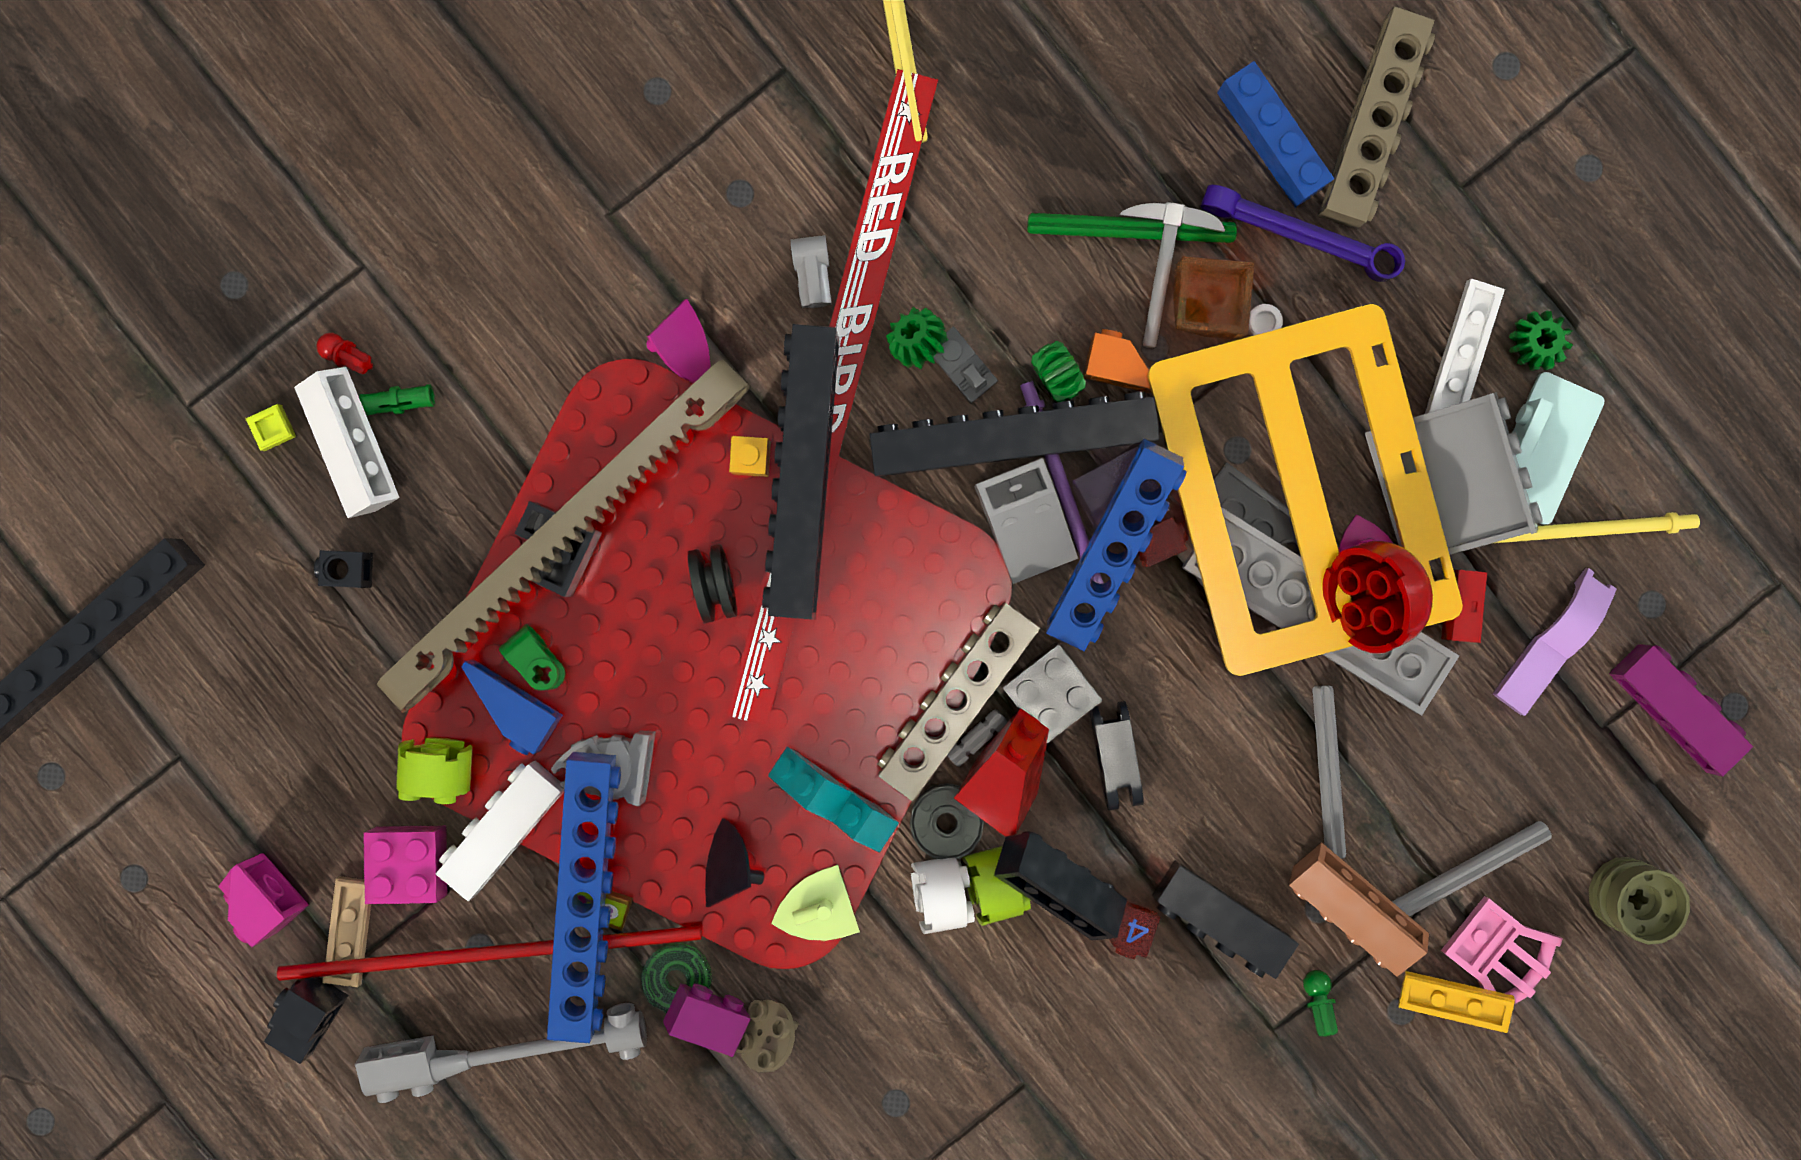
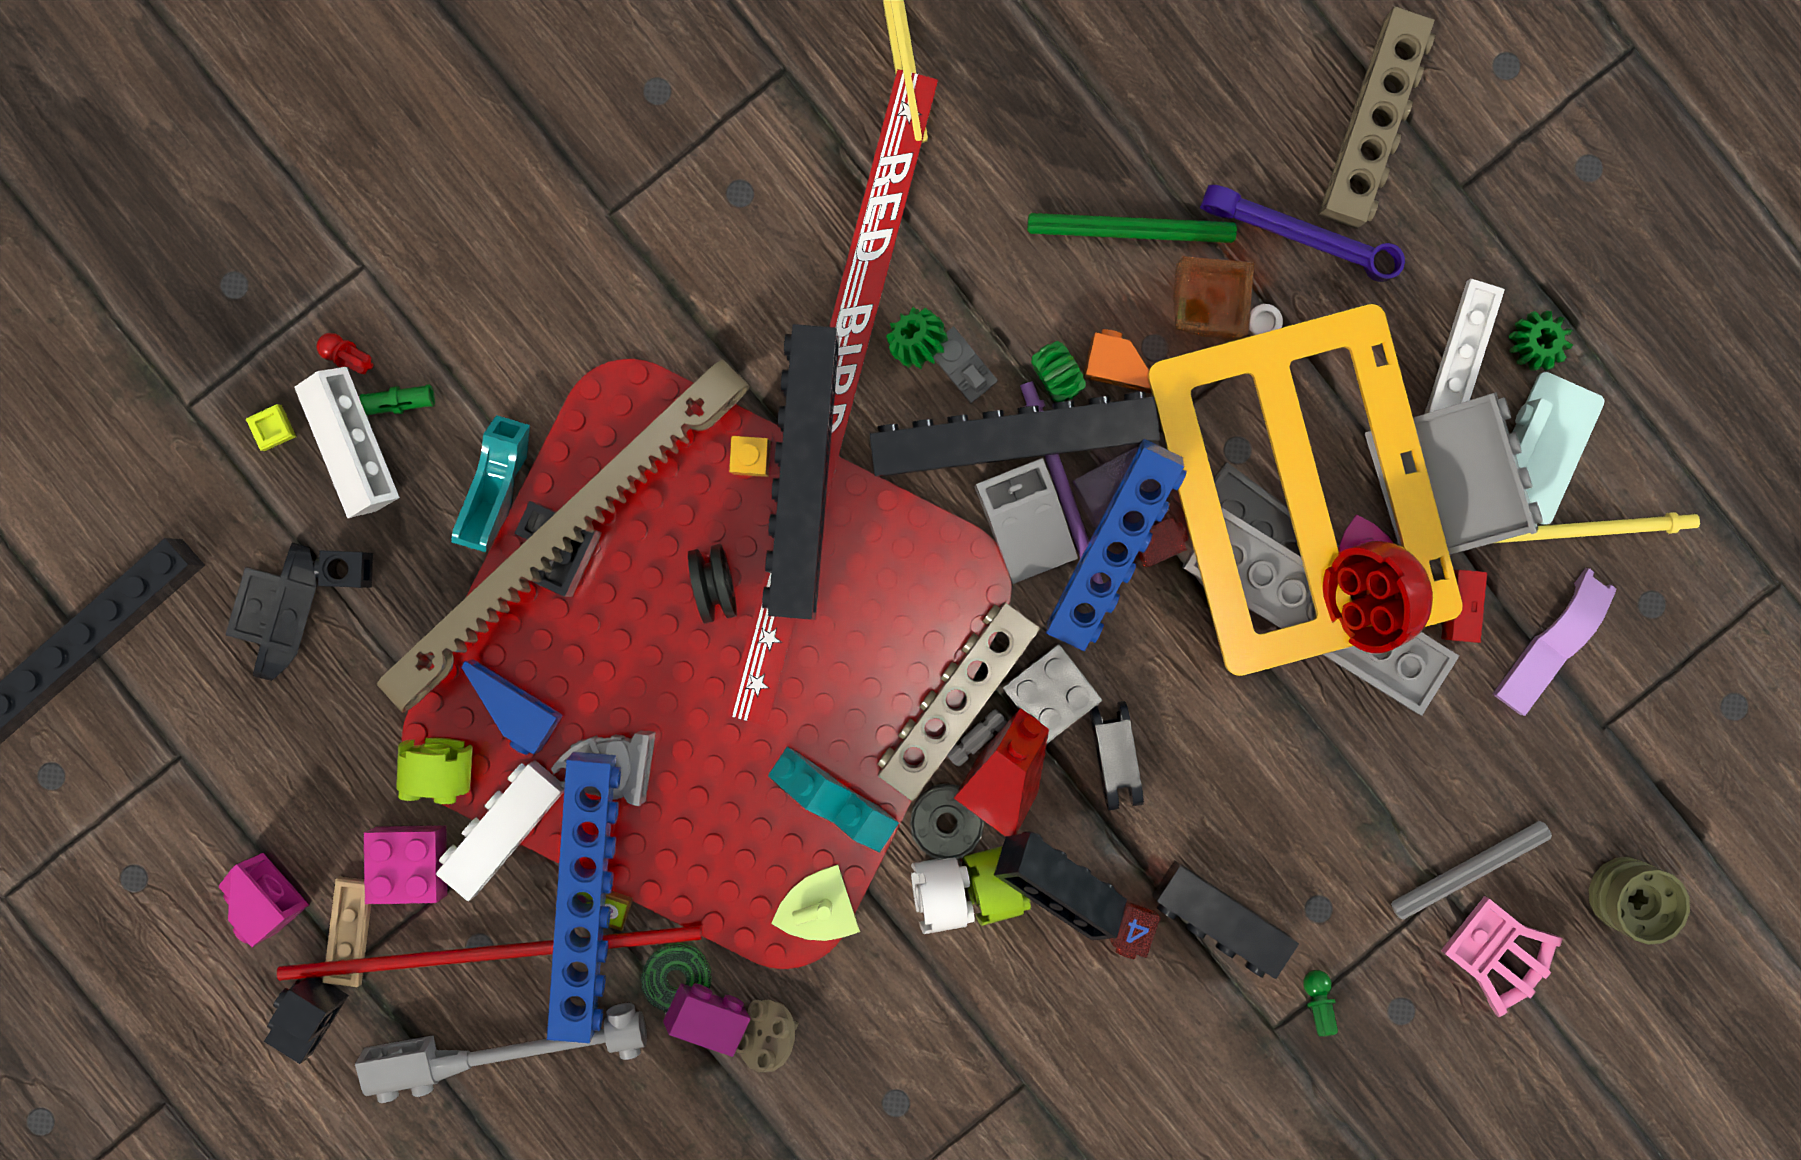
(275, 610): none -> black plate
(492, 487): none -> teal arch
(529, 654): green piece -> none
(681, 343): dark pink shield -> none
(728, 866): black shield -> none
(811, 264): light grey piece -> none
(1172, 216): light grey piece -> none
(1274, 134): blue brick -> none
(1329, 769): light grey axle -> none
(1359, 910): nougat brick -> none
(1456, 1001): yellow tile -> none
(1681, 709): magenta brick -> none

